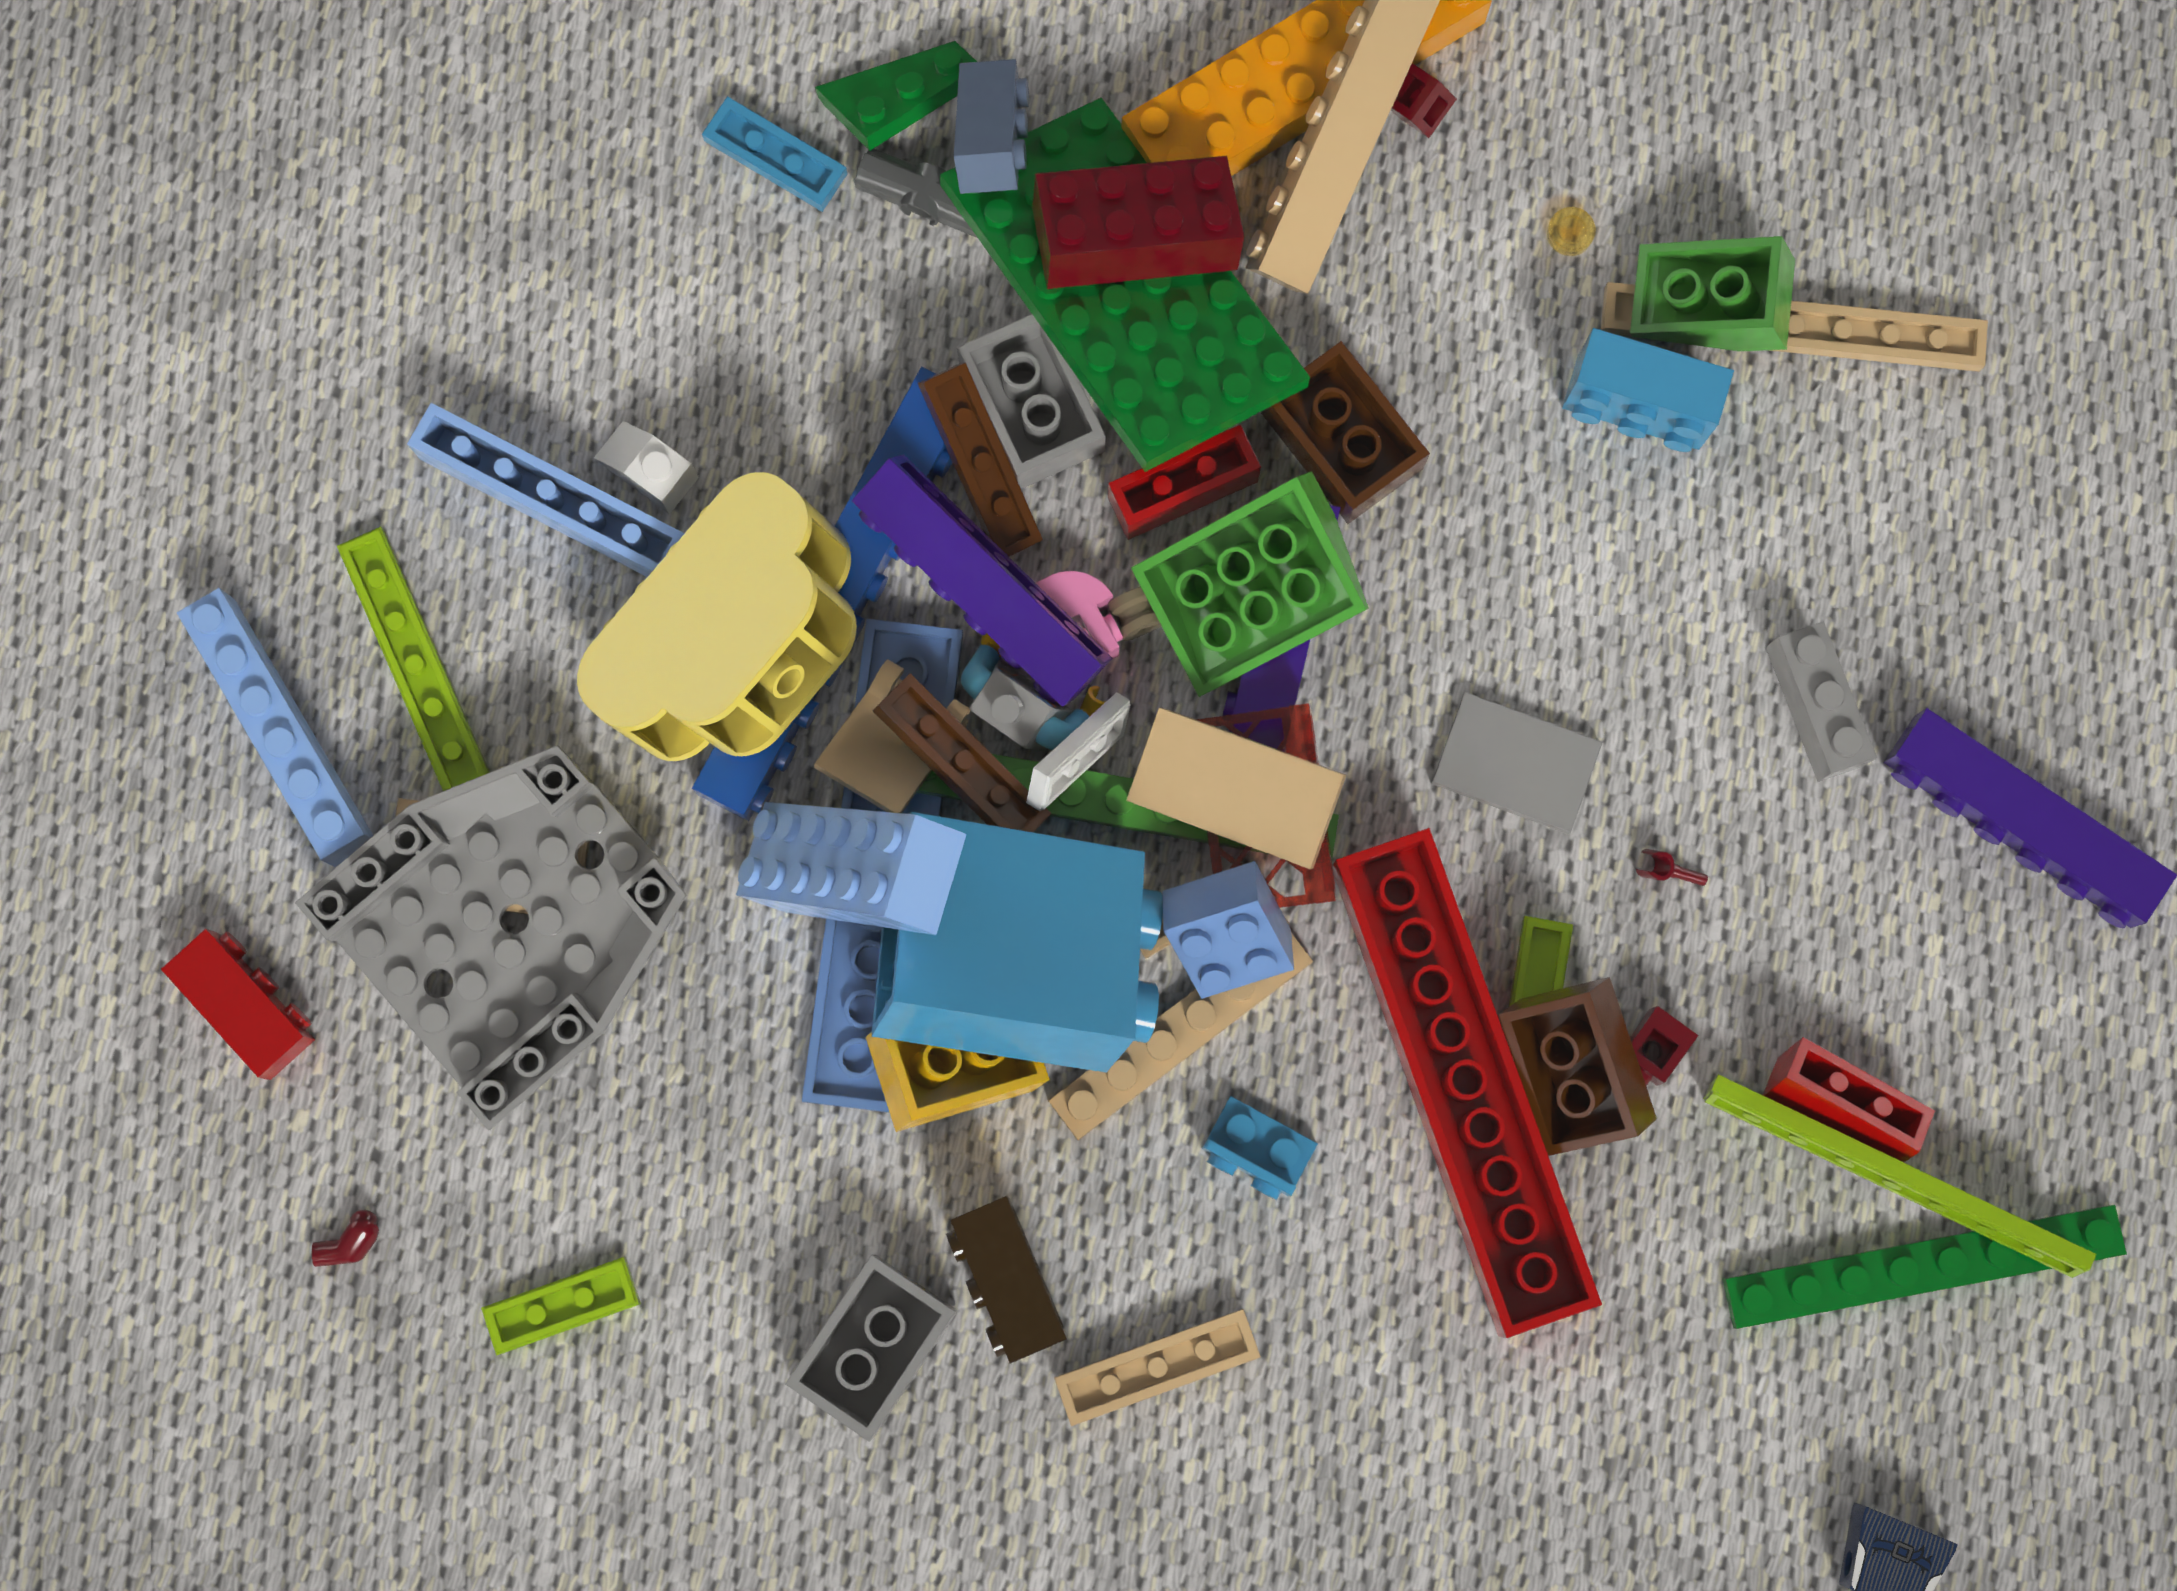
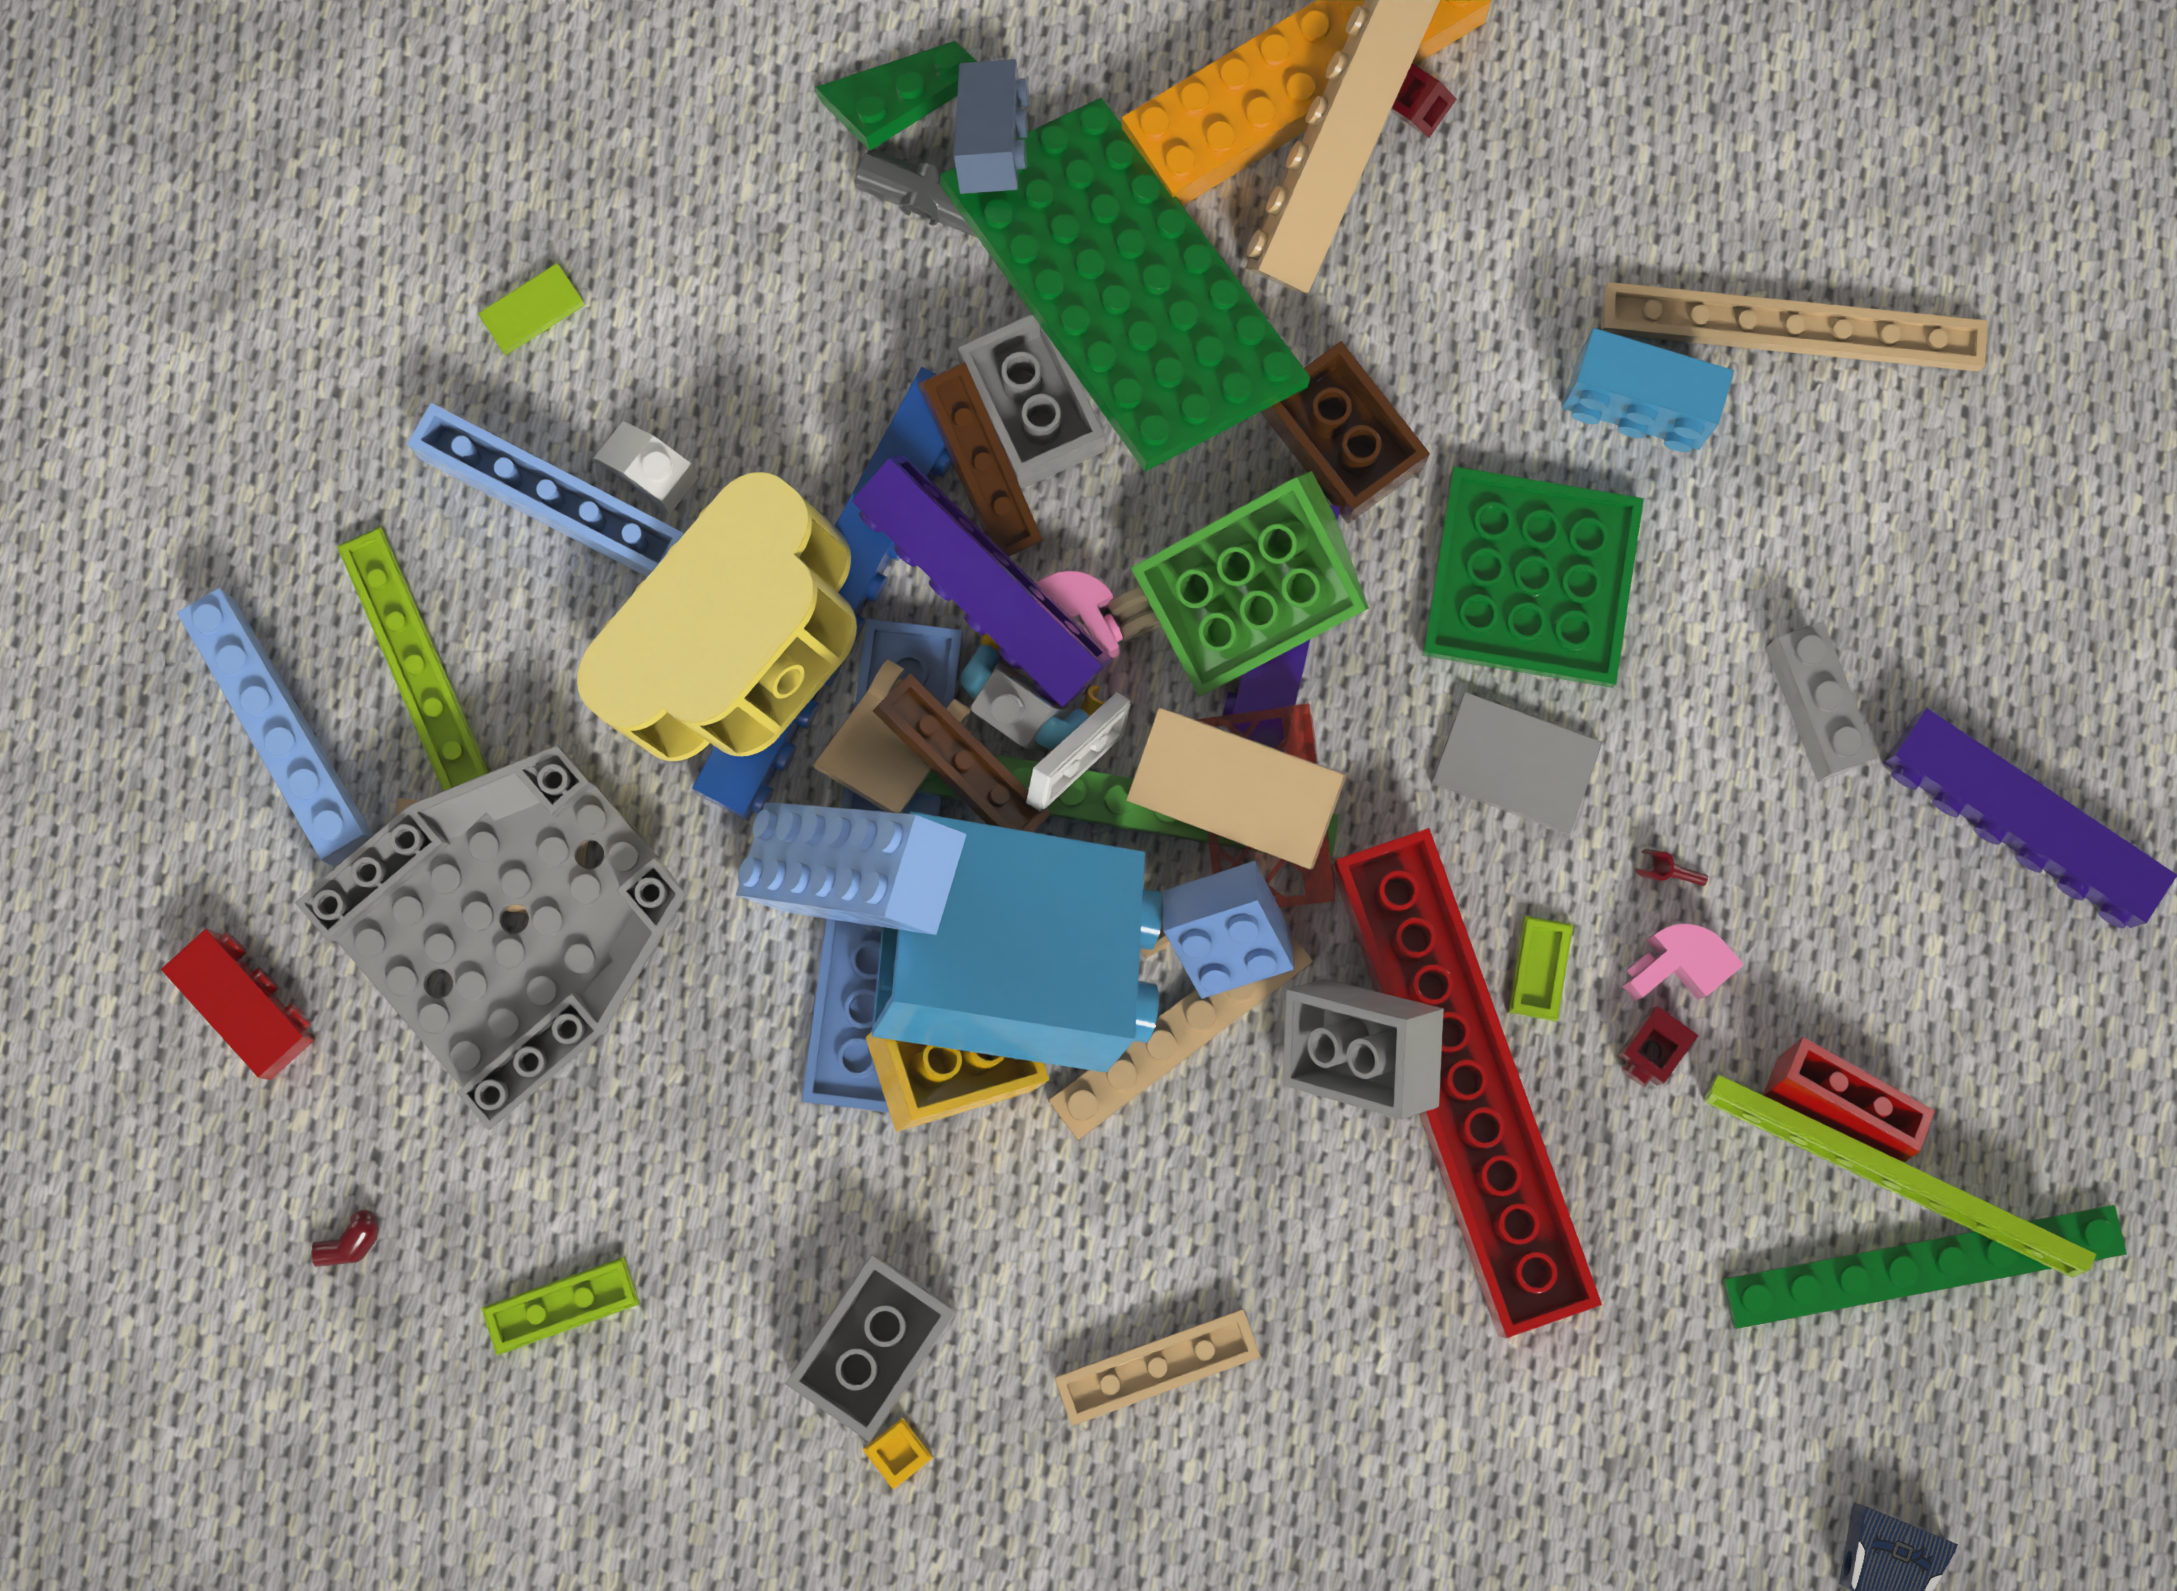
(531, 309): none -> lime tile
(774, 154): dark azure plate -> none
(898, 1453): none -> yellow tile
(1006, 1280): dark brown brick -> none
(1137, 222): dark red brick -> none
(1184, 482): red brick -> none
(1259, 1148): dark azure bracket -> none
(1363, 1048): none -> light grey brick
(1533, 577): none -> green plate
(1571, 231): clear yellow tile -> none
(1578, 1066): reddish brown brick -> none
(1691, 953): none -> bright pink brick
(1715, 293): bright green slope -> none

